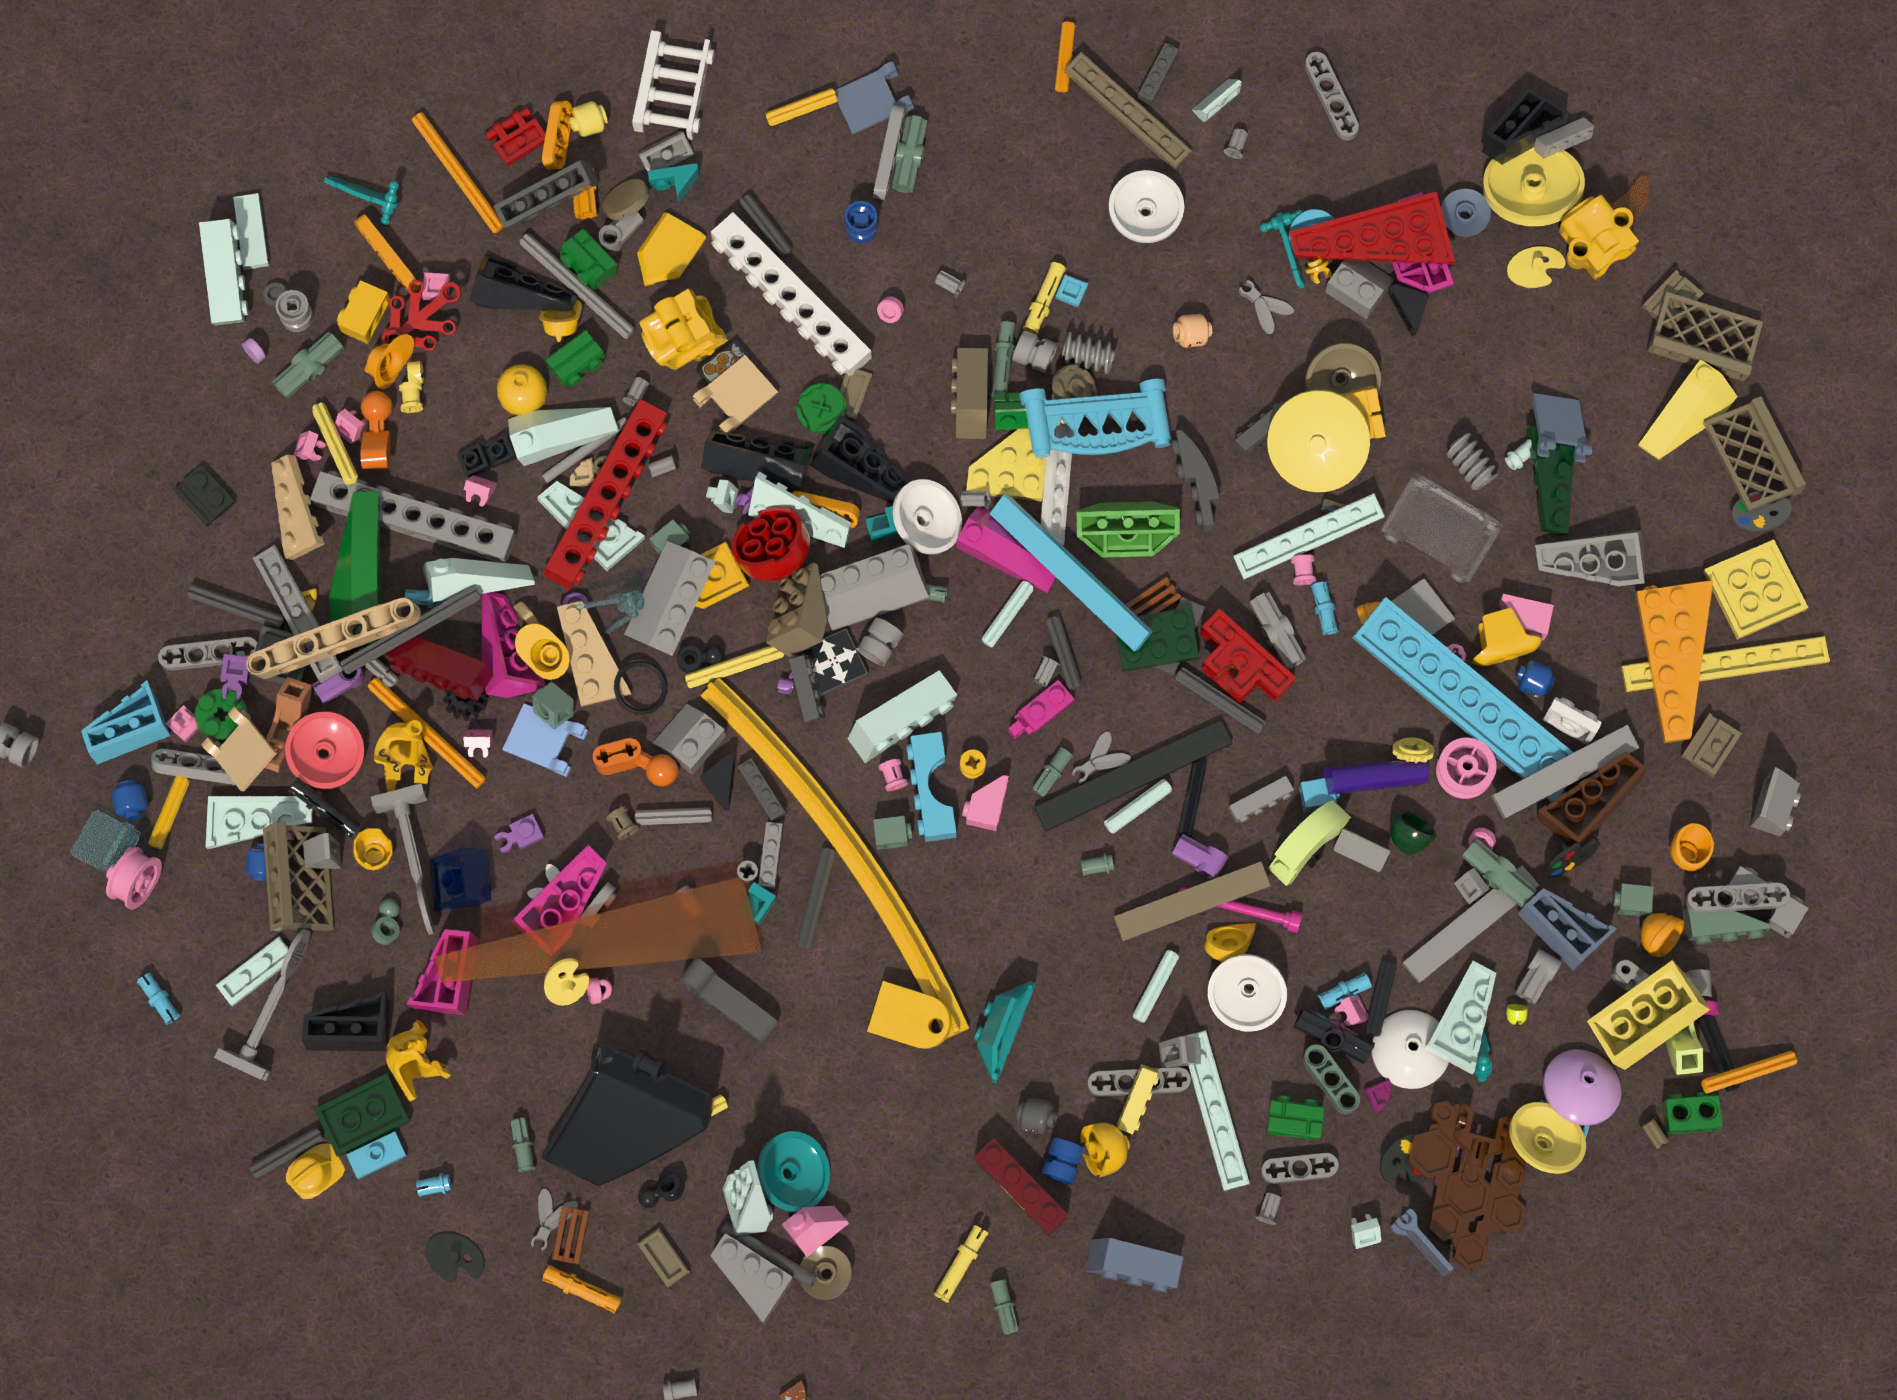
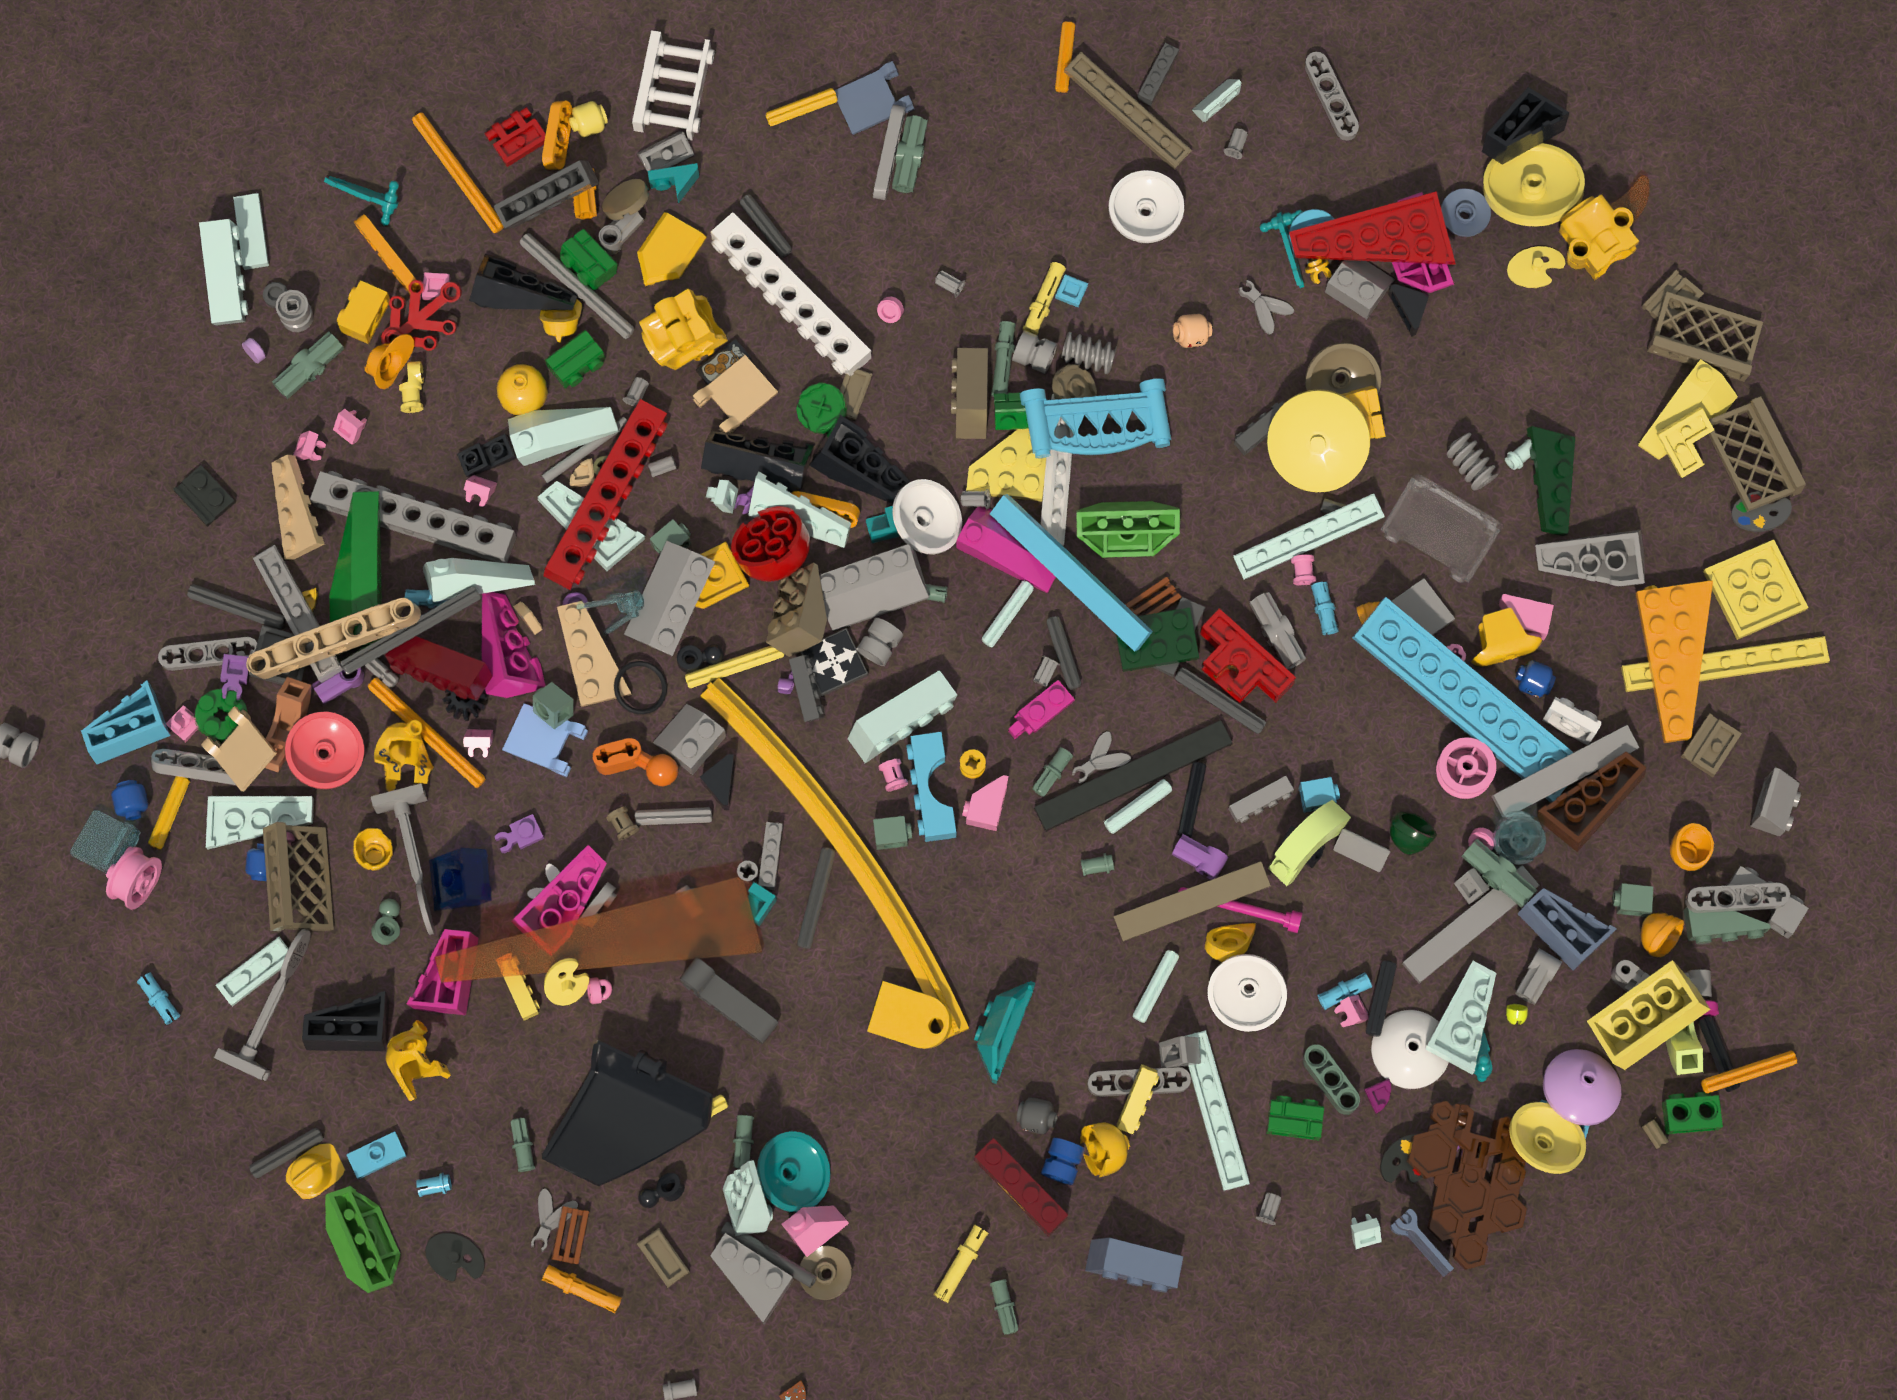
(322, 806): black pin -> none
(322, 852): light grey slope -> none
(335, 443): light yellow axle -> none
(361, 1239): none -> bright green wedge
(362, 1115): dark green plate -> none
(376, 442): orange beam -> none
(522, 996): none -> light yellow piece
(542, 651): yellow piece -> none
(743, 1140): none -> sand green axle
(761, 790): dark grey piece -> none
(861, 222): blue wheel -> none
(1195, 470): dark grey slope -> none
(1320, 1172): light grey beam -> none
(1347, 1042): black piece -> none
(1375, 776): dark purple brick -> none
(1413, 750): light yellow gear -> none
(1519, 837): none -> clear light blue cylinder
(1560, 422): sand blue flag -> none
(1563, 137): light grey piece -> none
(1571, 857): pearl dark grey piece -> none
(1679, 440): none -> light yellow plate

